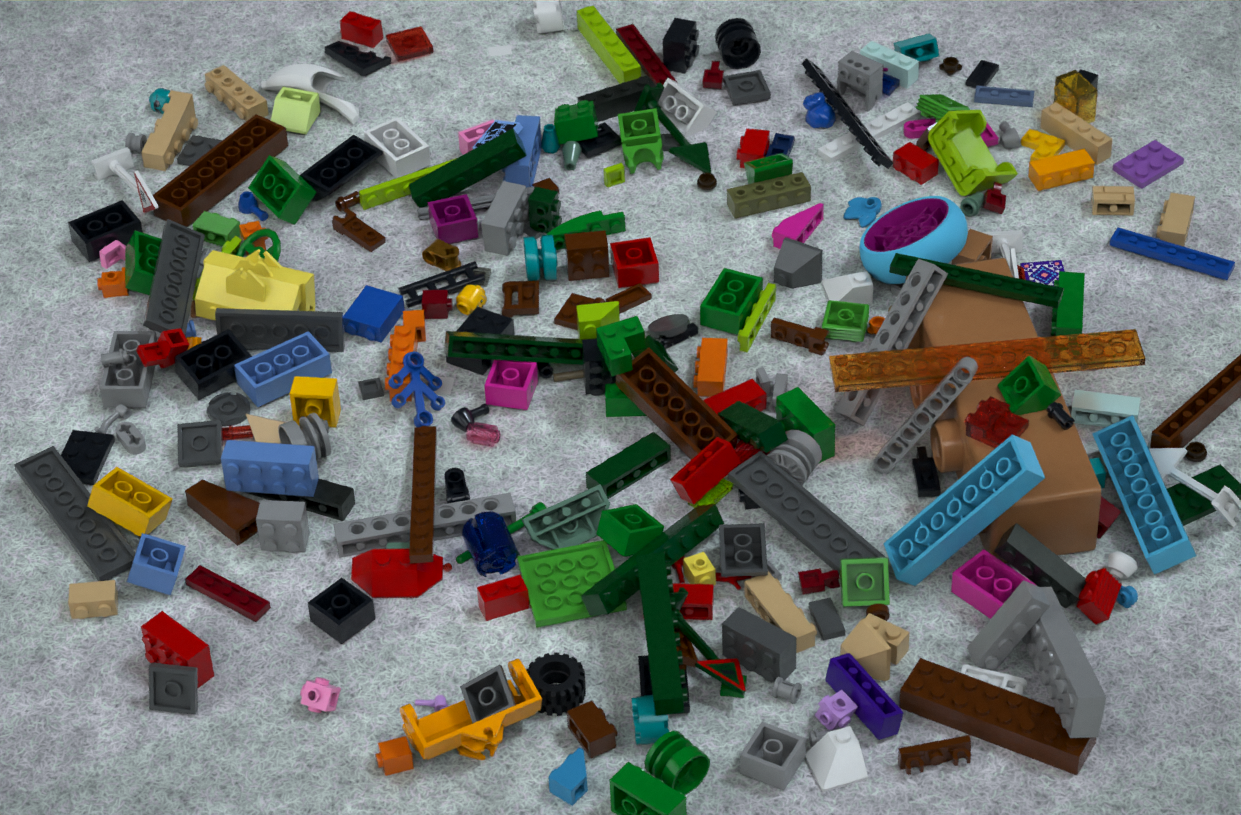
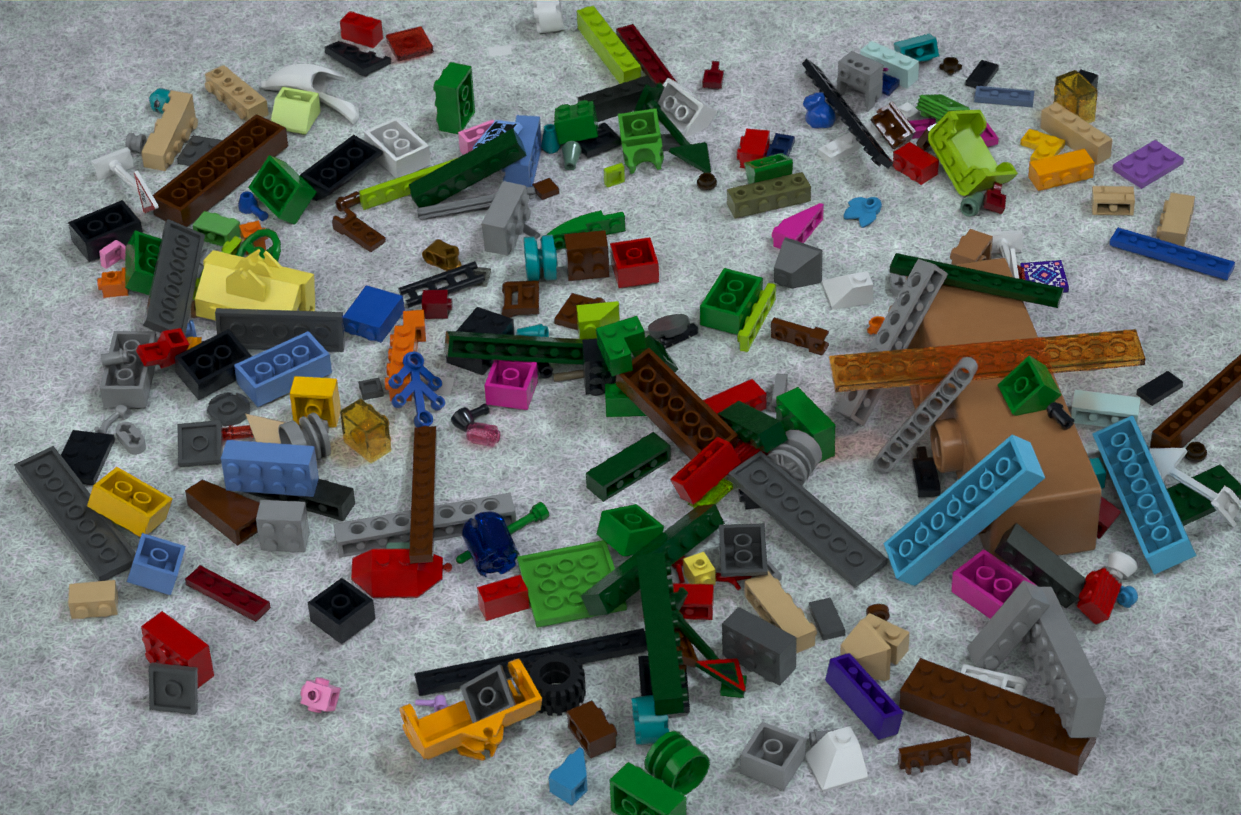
(366, 430): none -> clear yellow brick
(394, 756): orange brick -> none
(453, 219): magenta brick -> none
(454, 98): none -> green brick
(456, 486): black piece -> none
(470, 298): yellow head -> none
(535, 330): none -> teal cone
(544, 210): dark green brick -> none
(568, 521): sand green wedge -> none
(584, 651): none -> black plate
(631, 297): reddish brown tile -> none
(680, 45): black brick -> none
(711, 367): orange brick -> none
(737, 43): black wheel -> none
(746, 87): dark grey plate -> none
(763, 380): light grey tile -> none
(786, 690): light grey bush -> none
(815, 581): dark red plate -> none
(836, 710): lavender brick -> none
(846, 320): bright green brick -> none
(864, 581): bright green brick -> none
(893, 125): none -> reddish brown hinge
(918, 228): wheel -> none
(994, 423): clear red plate -> none
(1010, 138): light grey bar -> none
(1068, 317): green brick -> none
(1159, 388): none -> black tile

